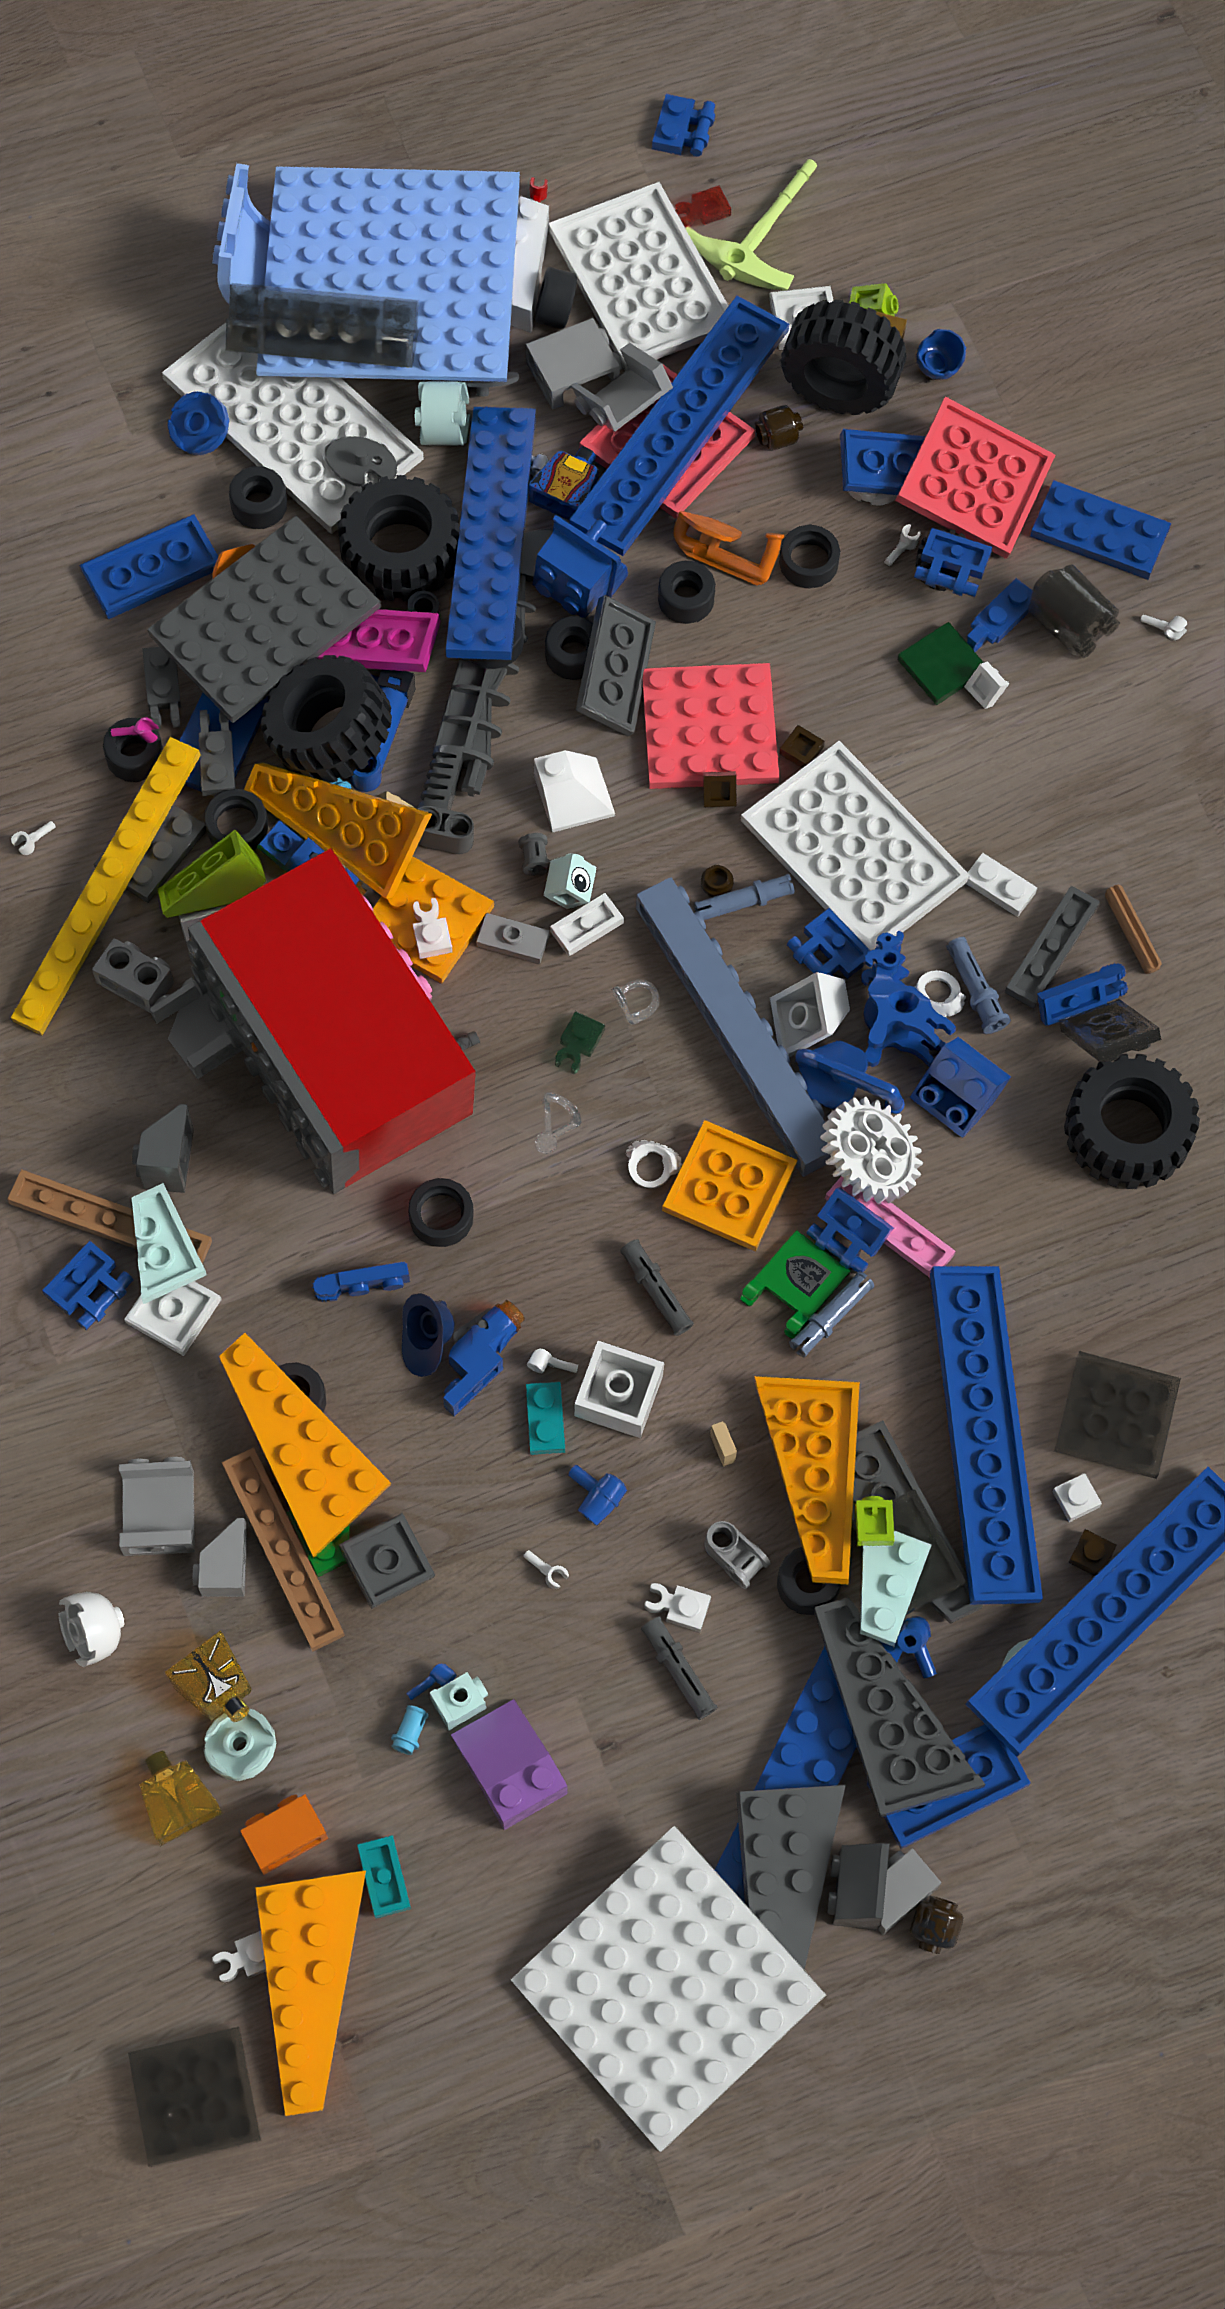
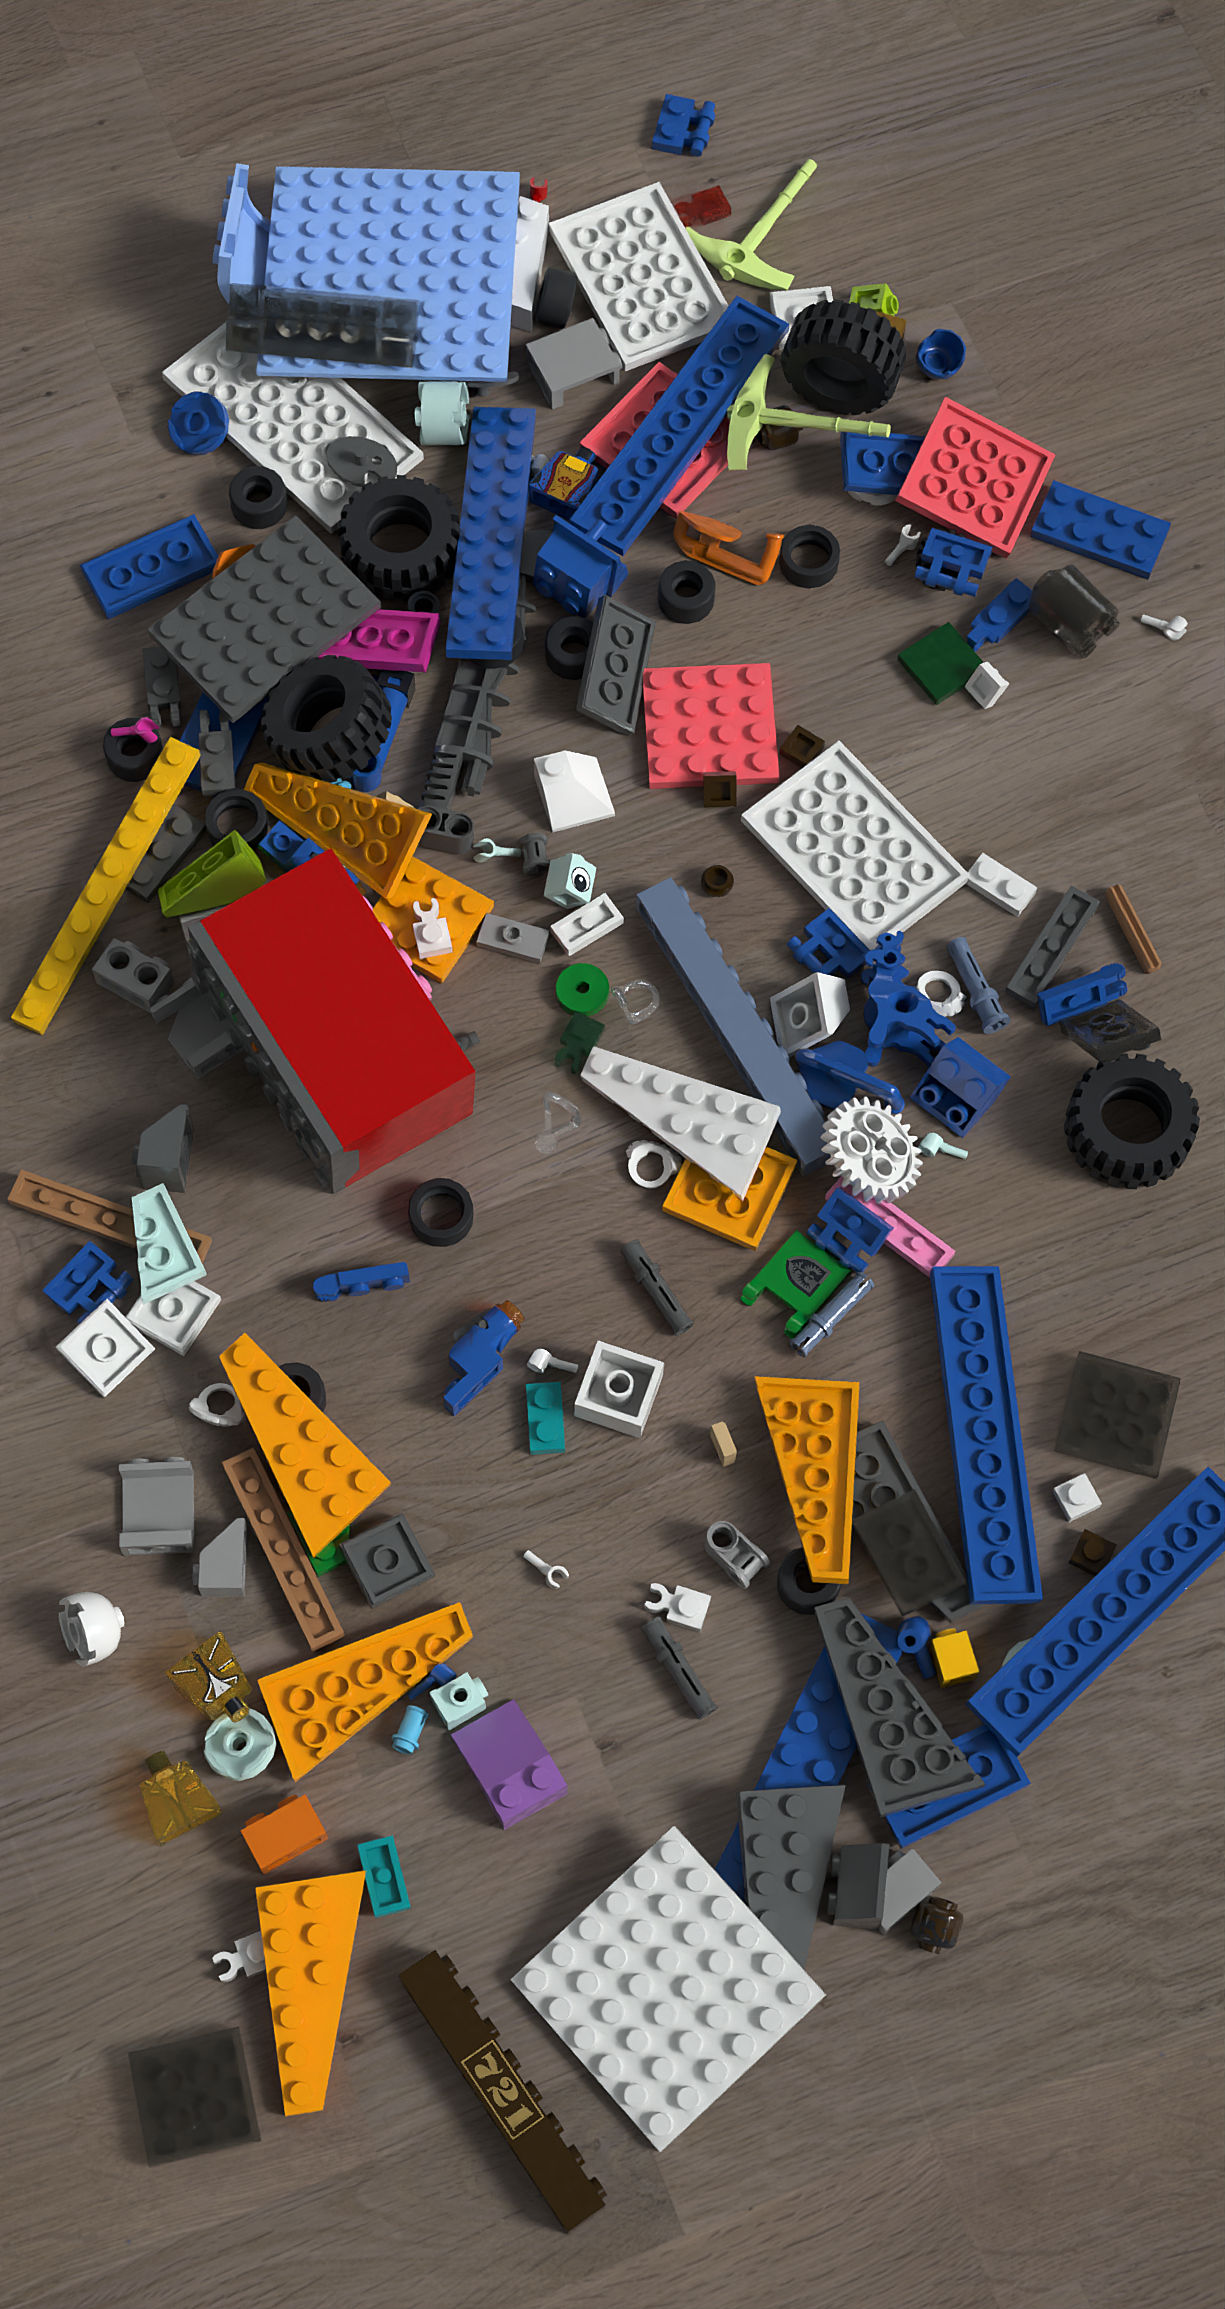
(30, 839): white hand -> none
(105, 1348): none -> white tile
(199, 1407): none -> white piece
(340, 1692): none -> light orange wing
(425, 1331): dark blue piece -> none
(491, 849): none -> light aqua hand
(502, 2091): none -> dark brown brick
(582, 976): none -> green piece
(602, 1495): blue piece -> none
(628, 393): light grey panel -> none
(697, 1119): none -> white wing
(751, 412): none -> yellowish green piece
(758, 893): sand blue pin -> none
(874, 1521): lime bracket -> none
(889, 1584): light aqua wing -> none
(933, 1143): none -> light aqua hand
(953, 1657): none -> yellow brick

